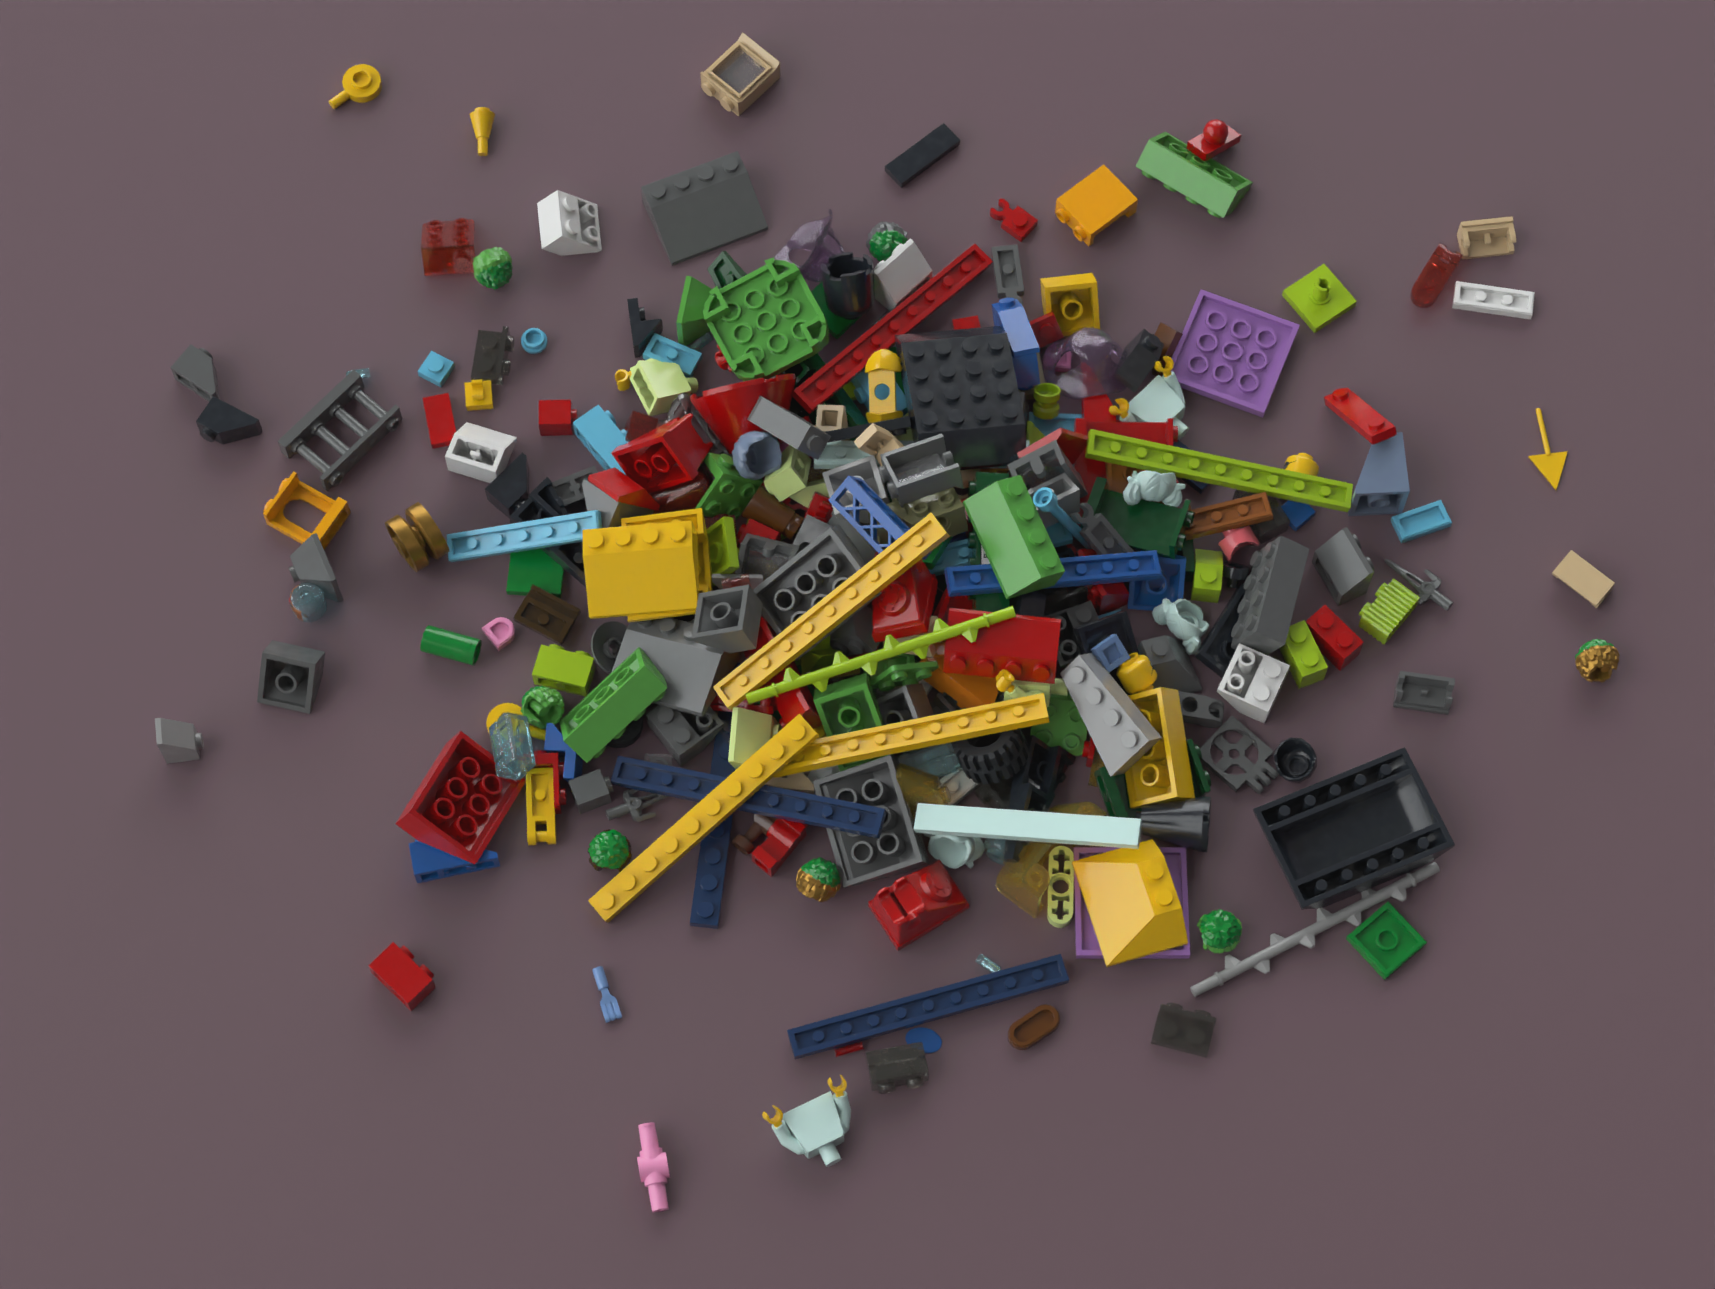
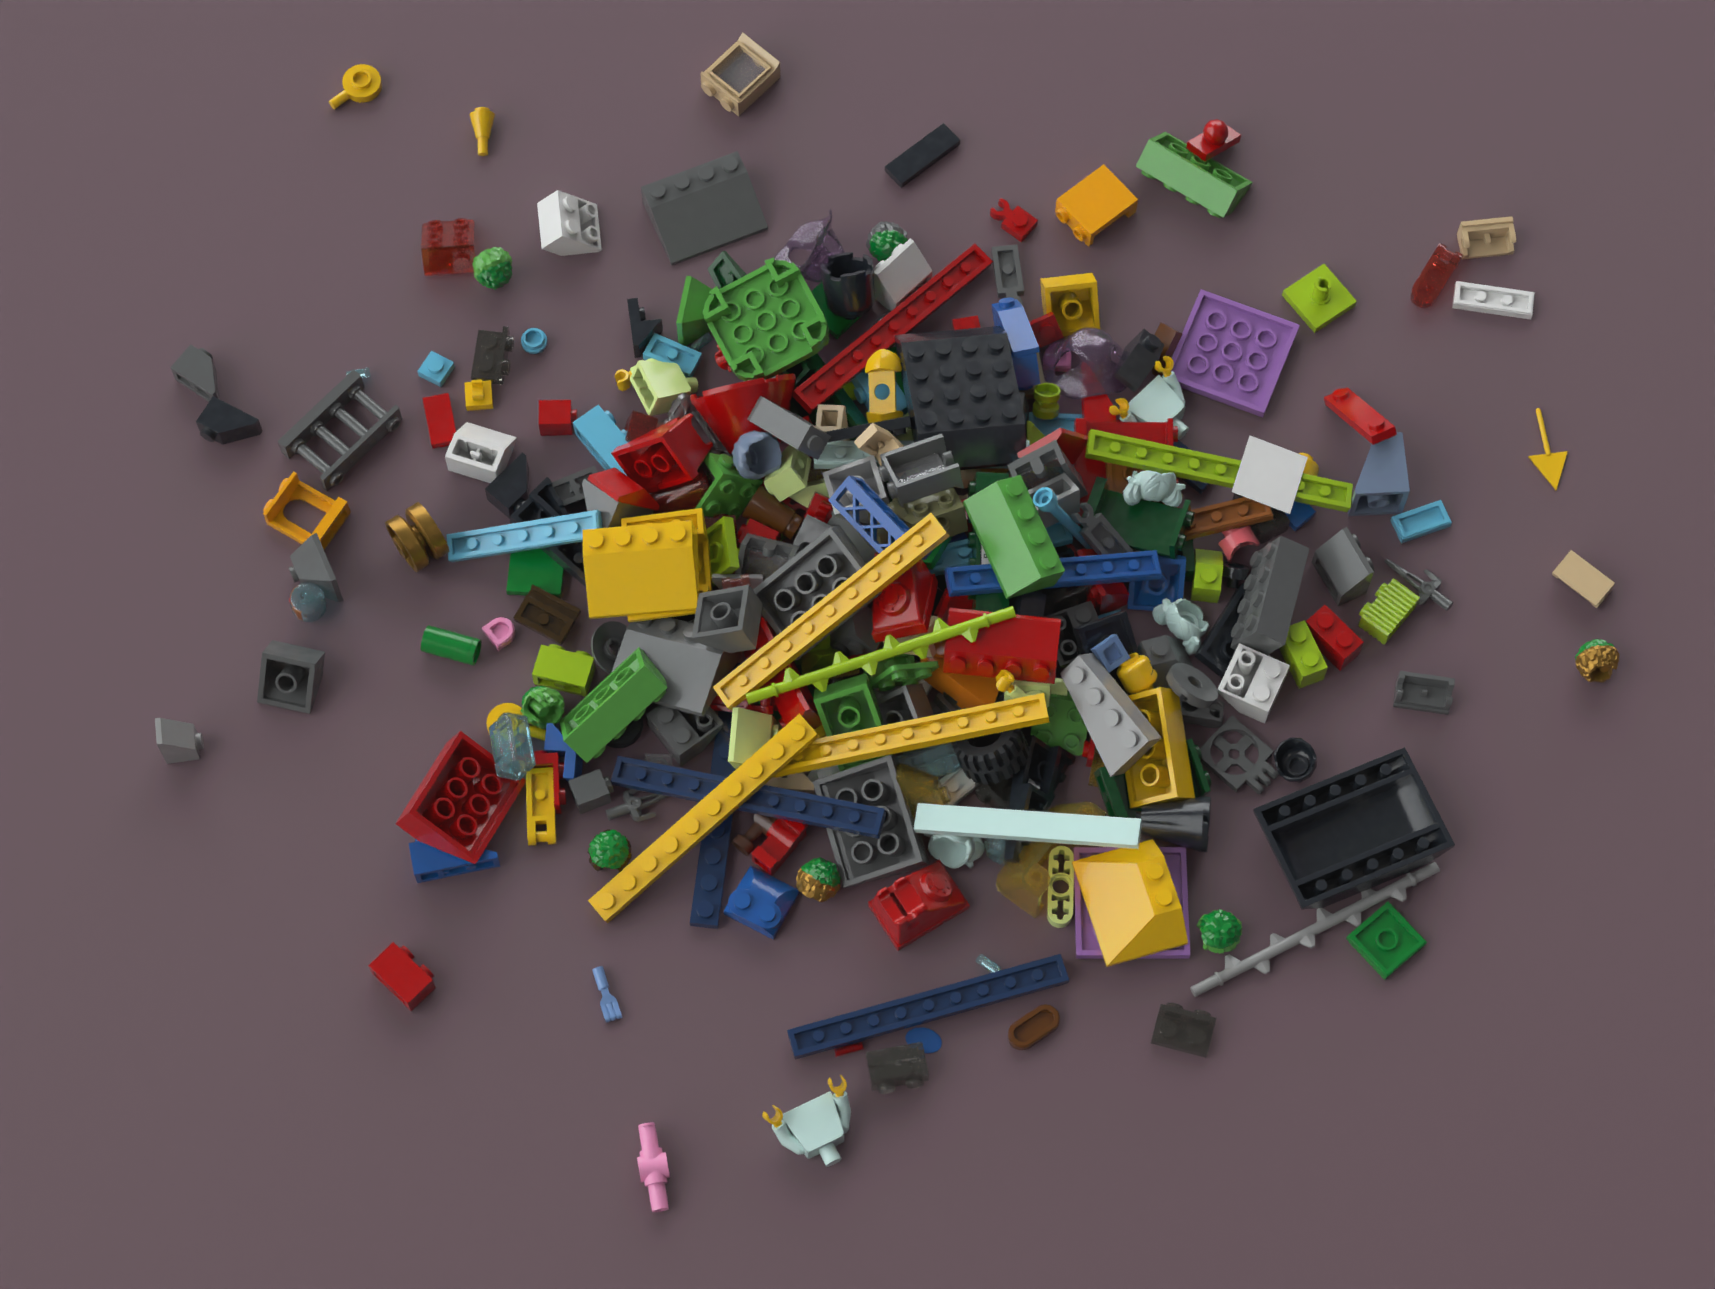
(761, 902): none -> blue slope
(1192, 684): none -> dark grey tile
(1269, 474): none -> white sticker

